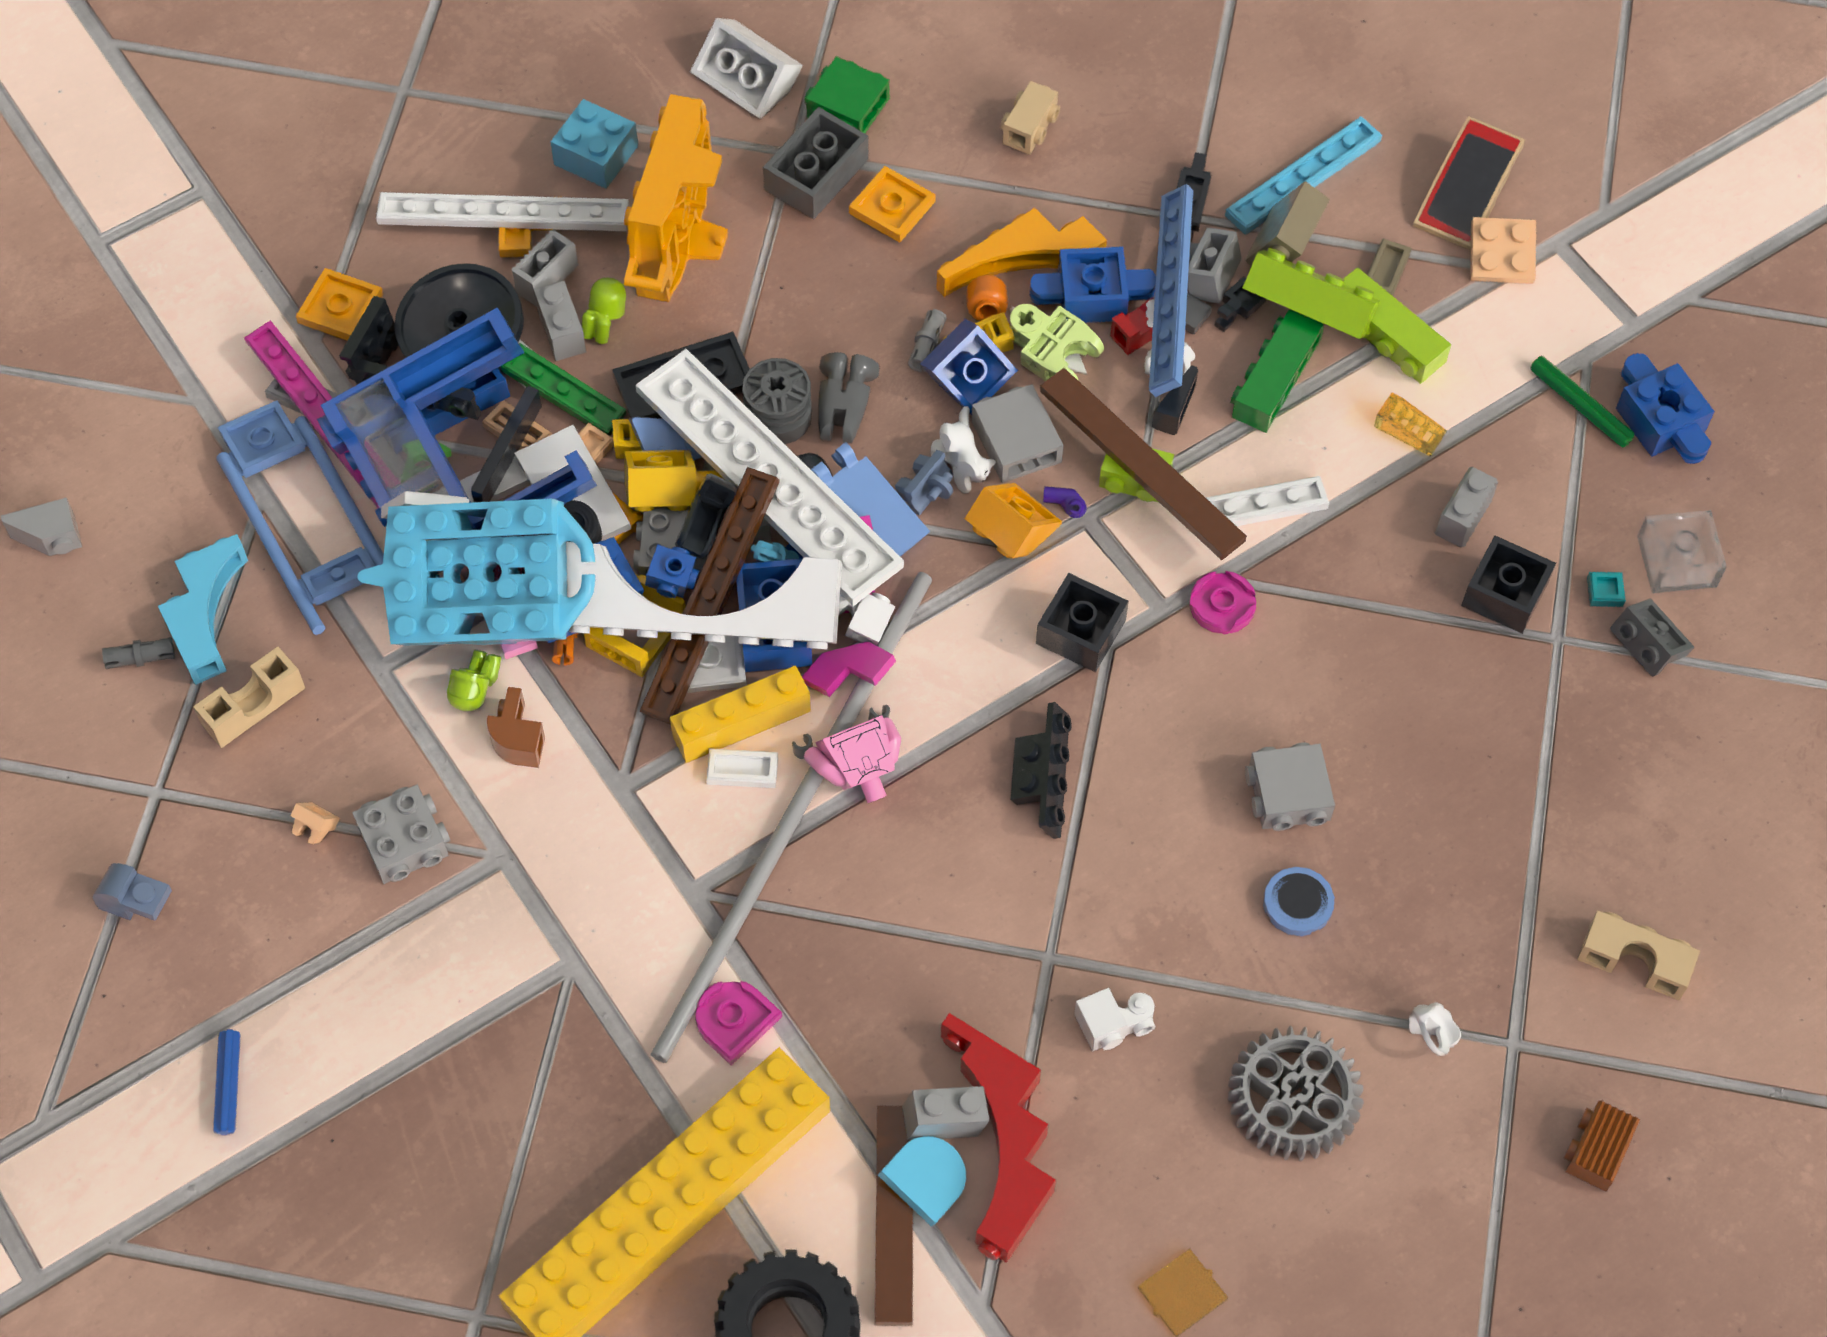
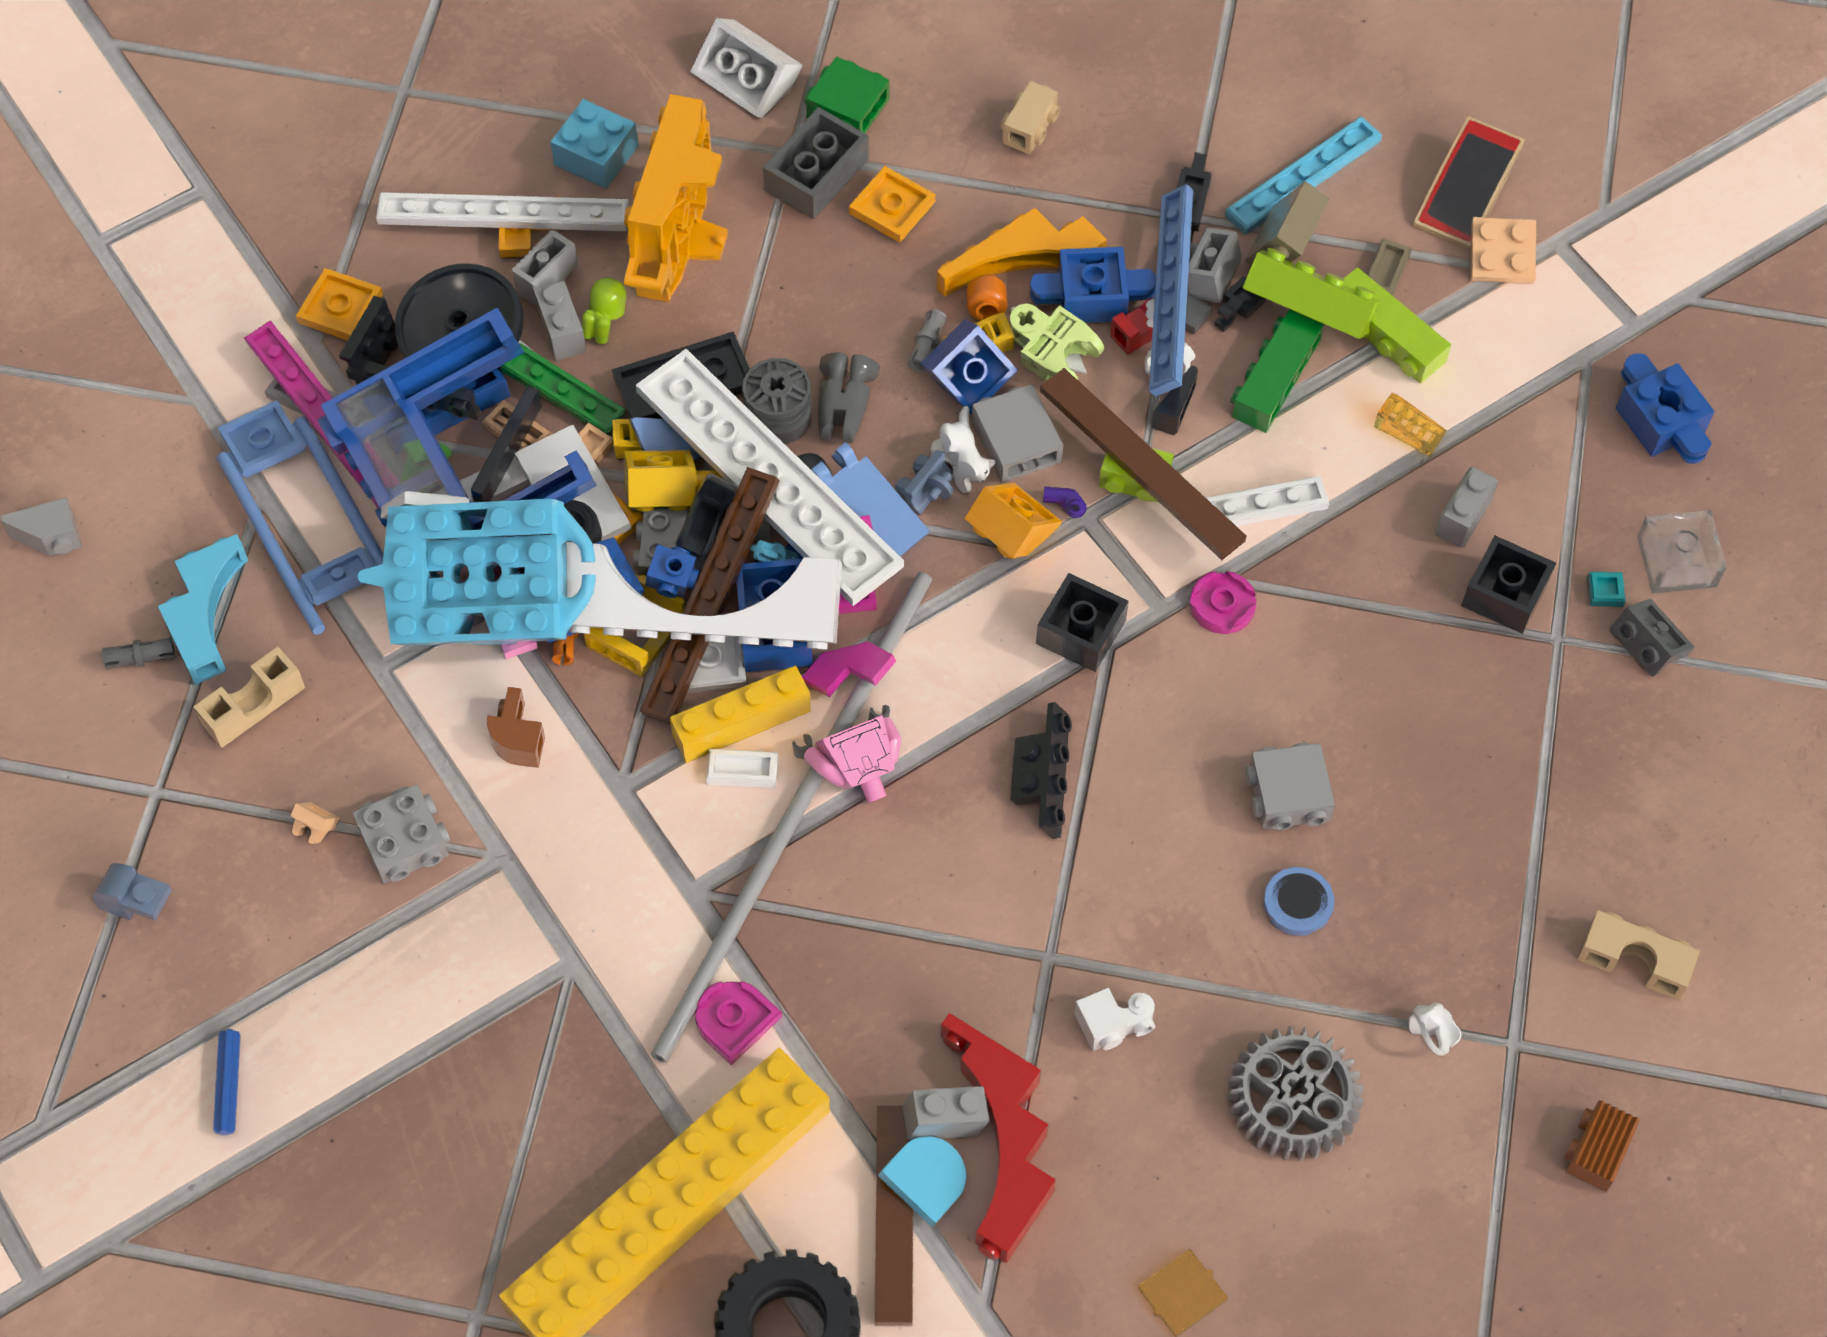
(469, 685): lime piece -> none
(868, 617): white brick -> none
(1582, 401): green axle -> none

